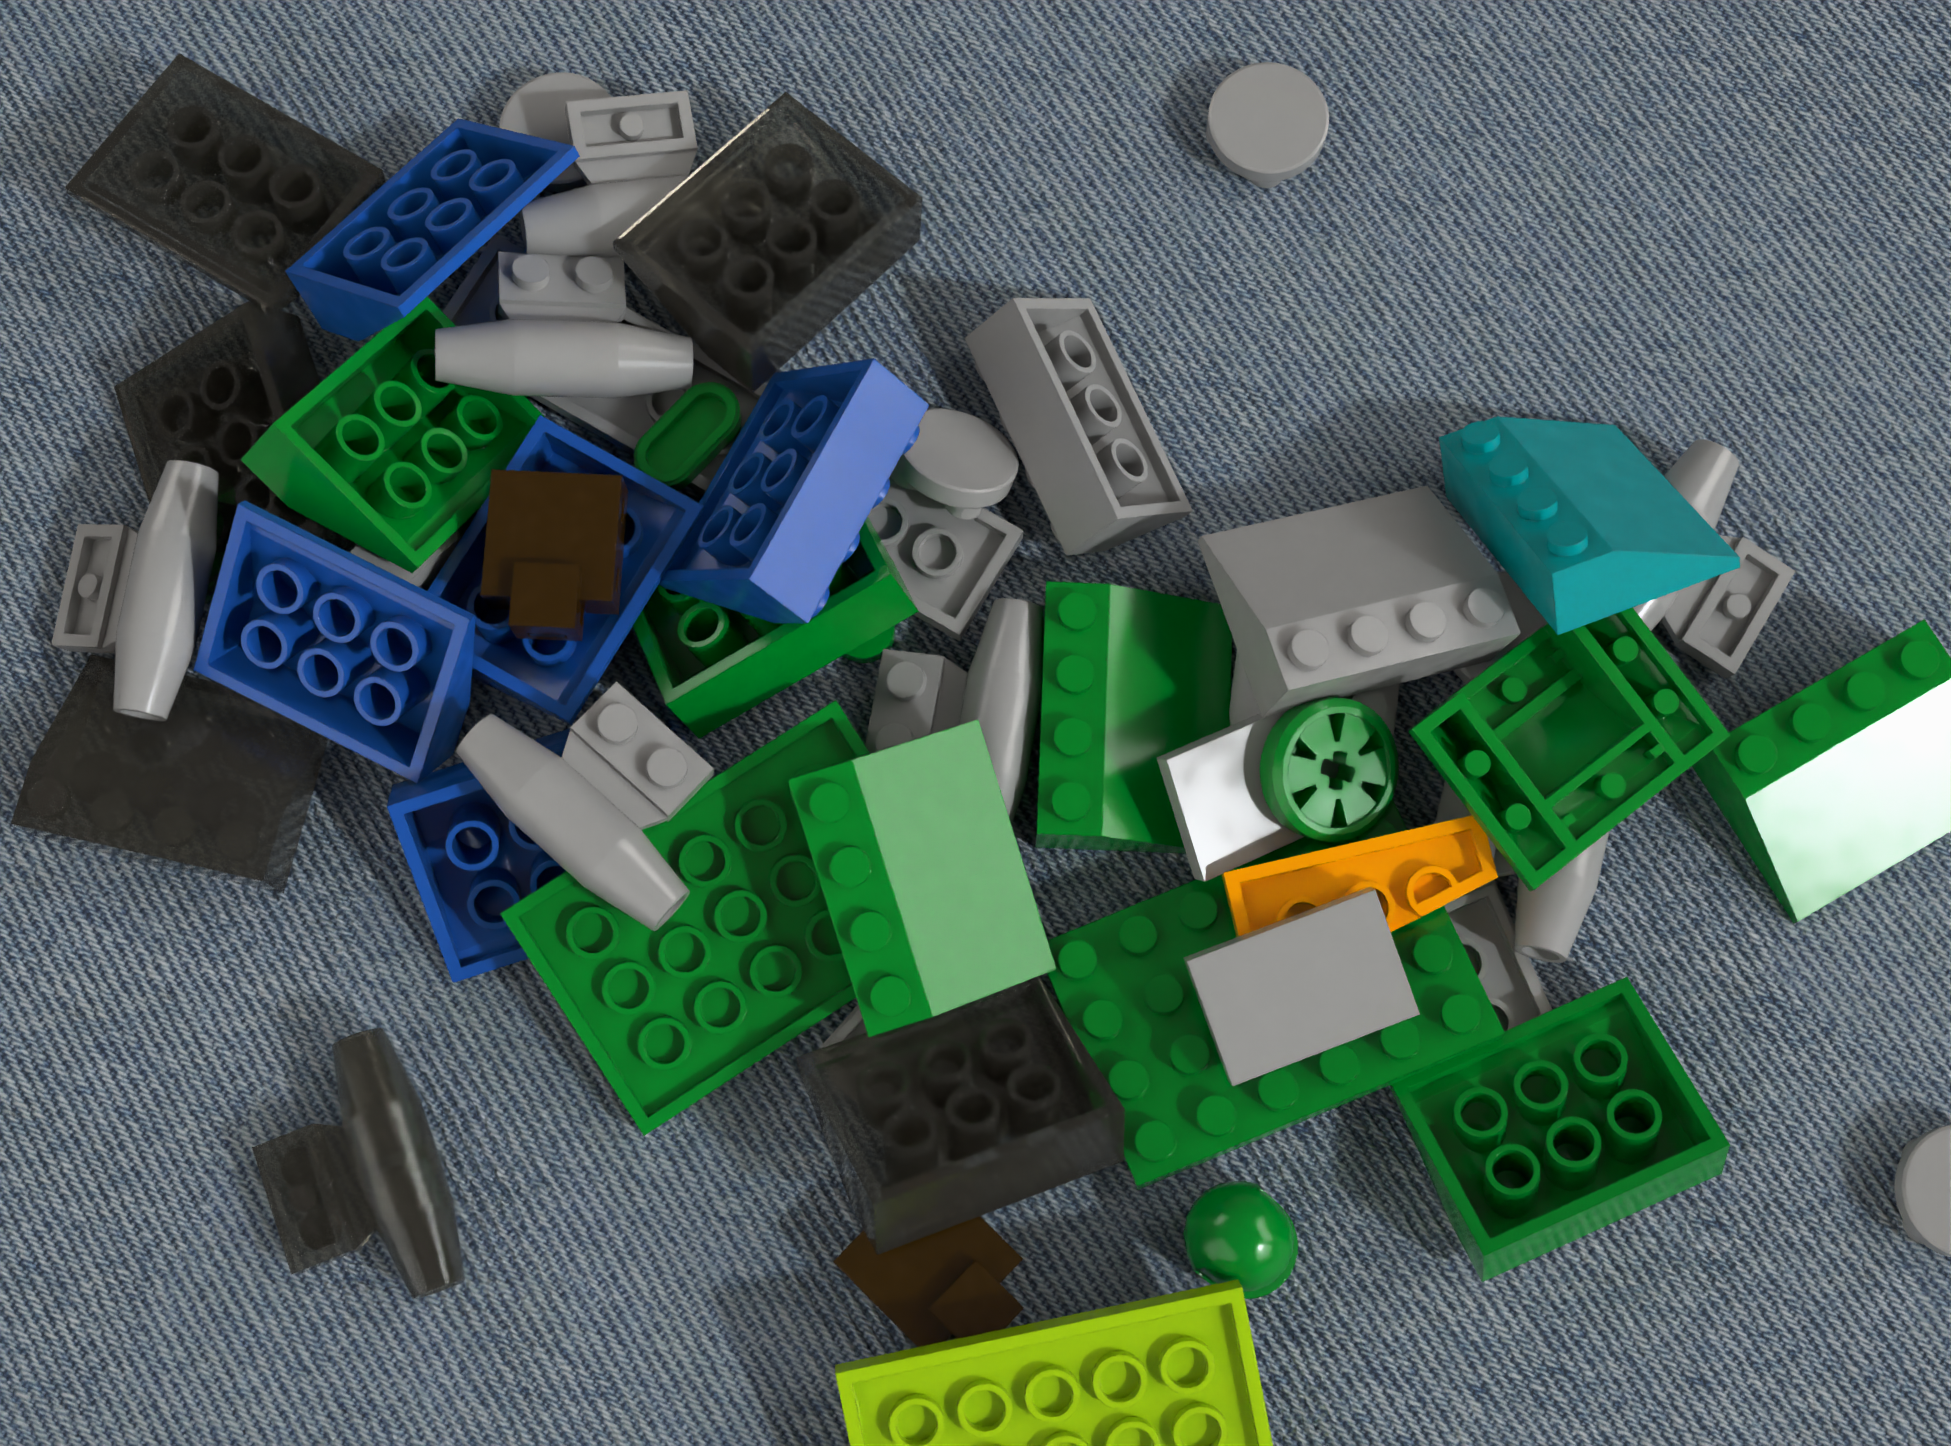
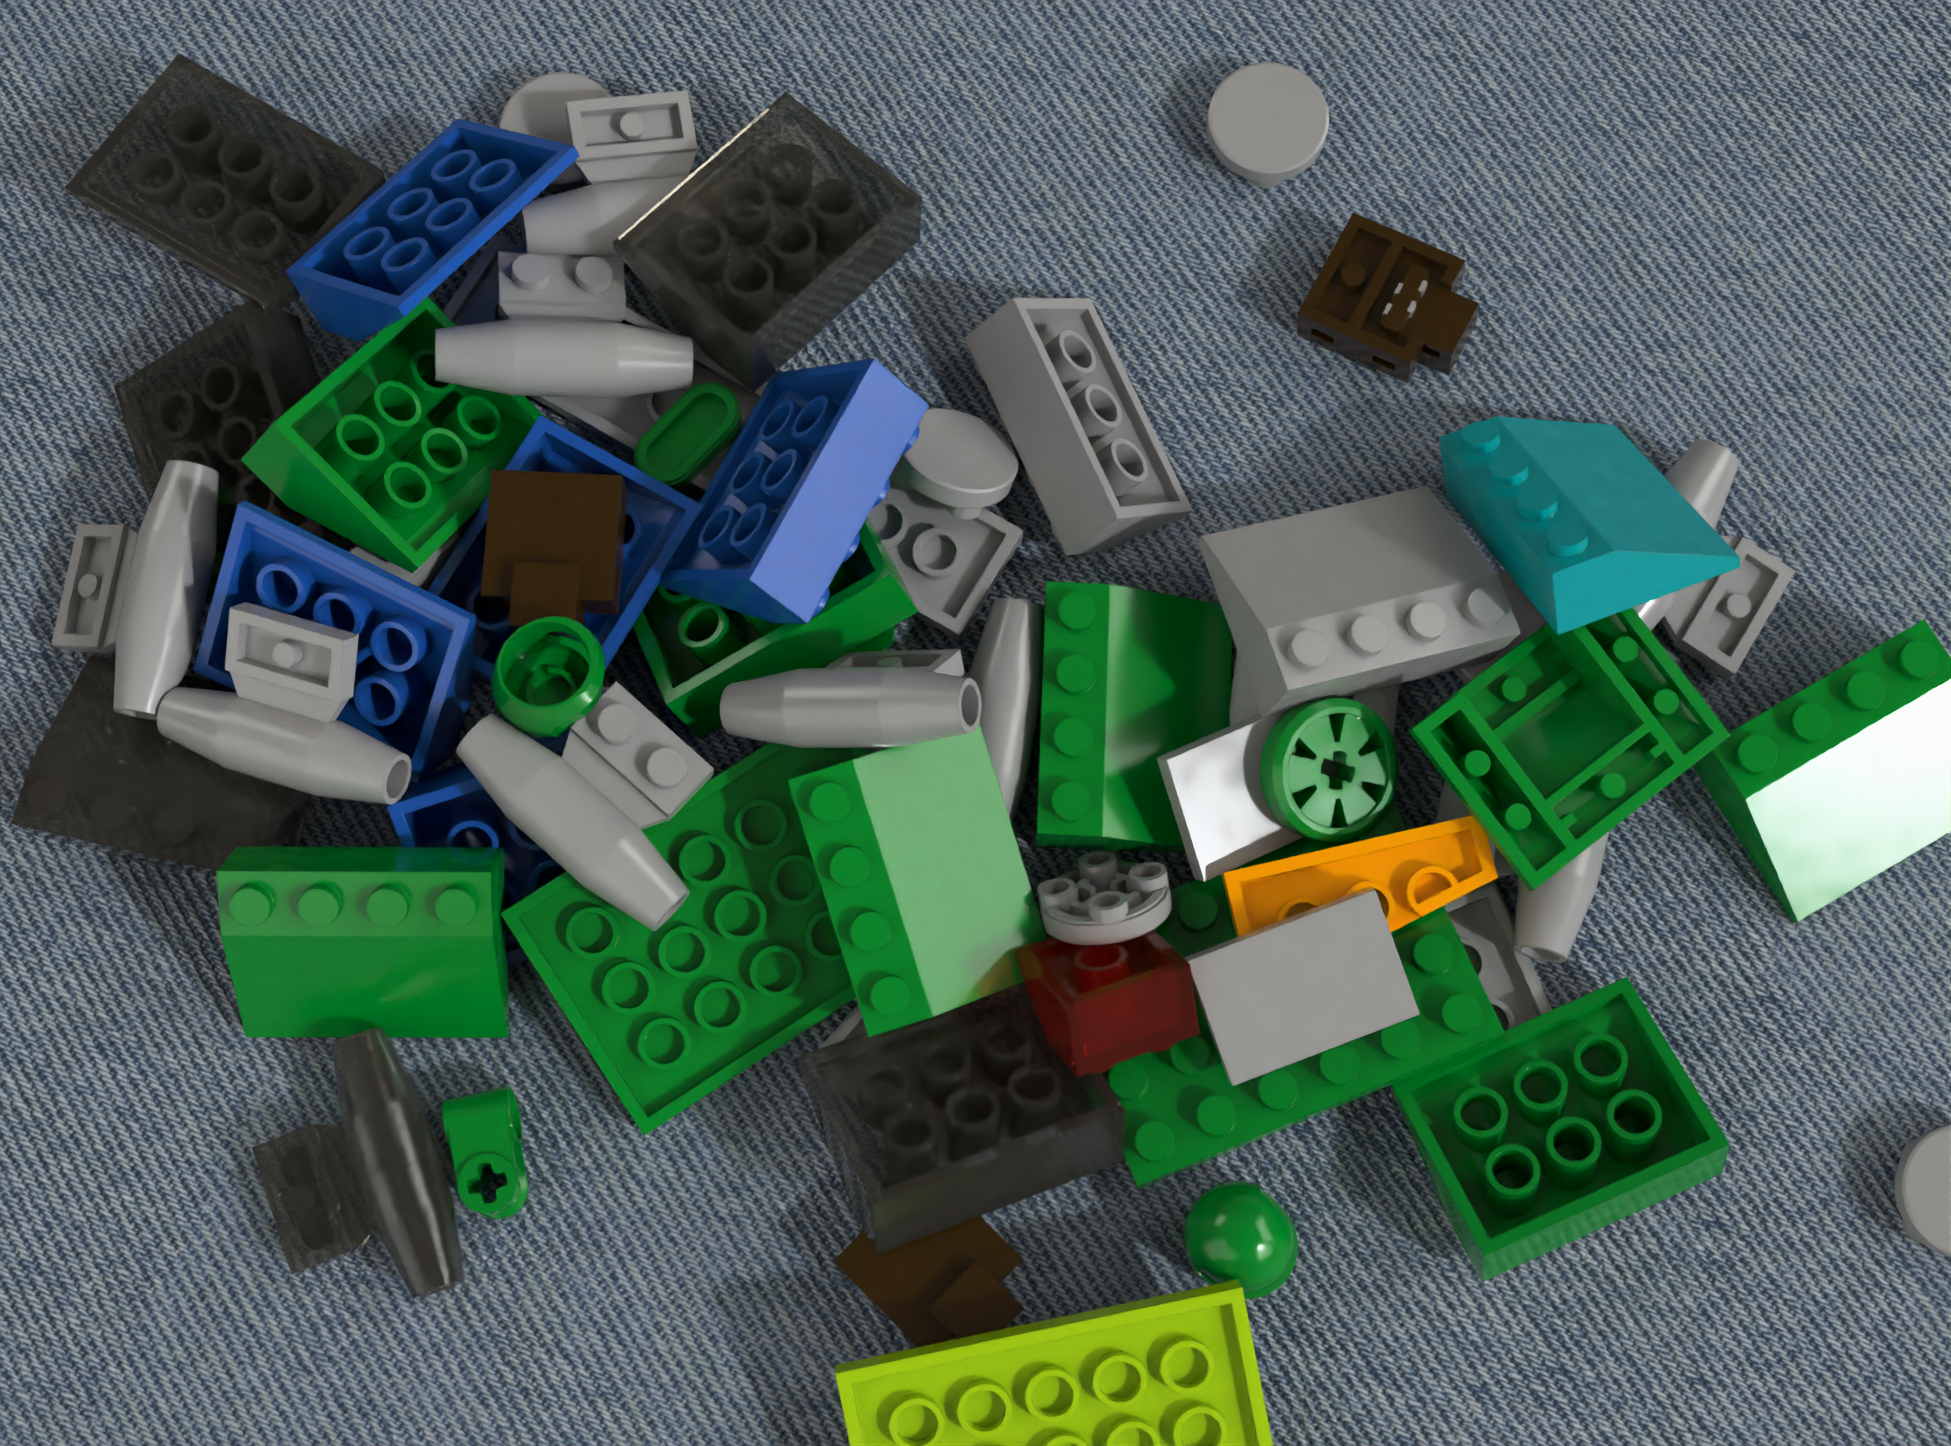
(285, 711): none -> light grey plate
(366, 940): none -> green slope
(485, 1139): none -> green piece
(547, 679): none -> green helmet
(857, 702): none -> light grey plate
(1105, 900): none -> light grey tile
(1109, 998): none -> clear red slope
(1389, 302): none -> dark brown piece

